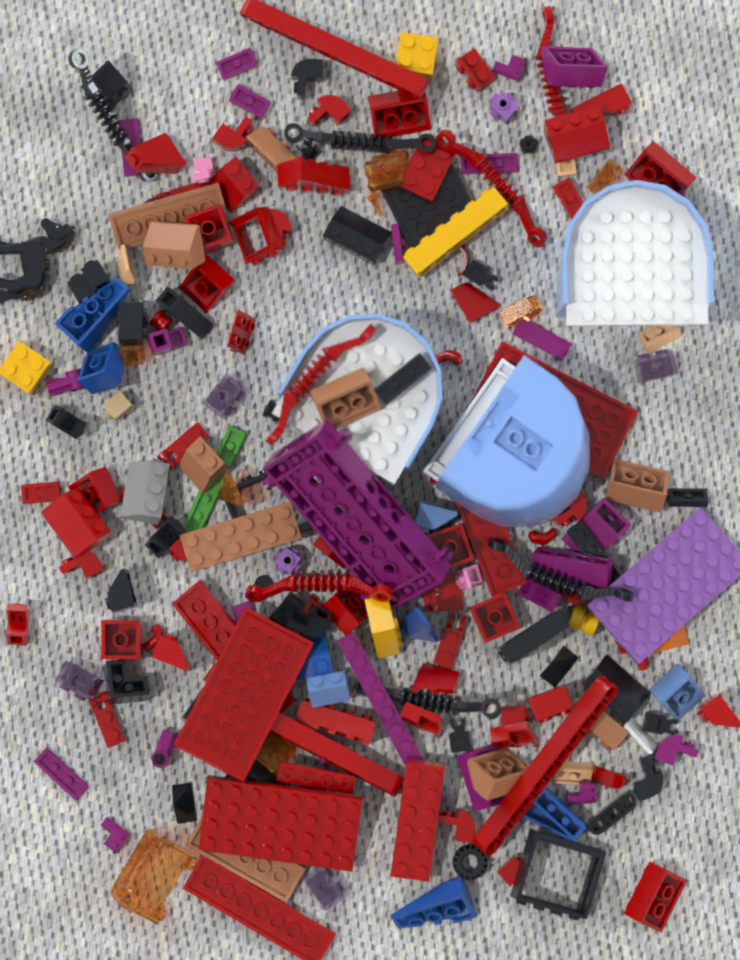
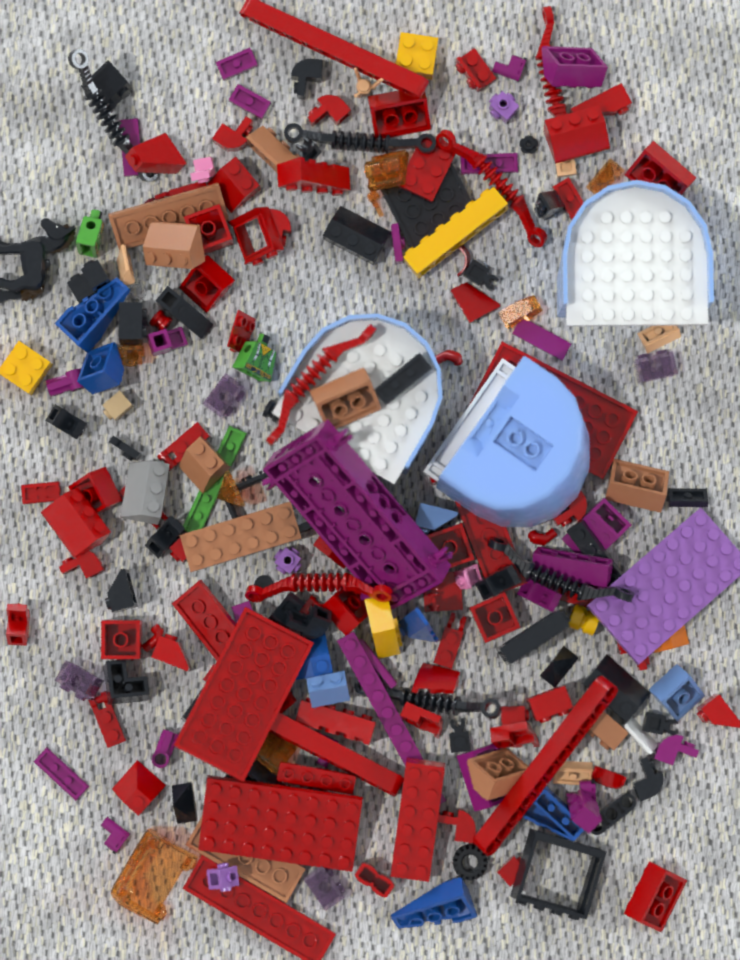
(90, 234): none -> bright green torso
(128, 451): none -> black plate
(138, 788): none -> red slope
(223, 877): none -> medium lavender brick
(256, 359): none -> bright green torso
(364, 86): none -> light nougat plant
(378, 664): none -> magenta tile
(379, 882): none -> red brick
(497, 582): none -> black brick
(548, 204): none -> black slope
(584, 810): none -> magenta brick

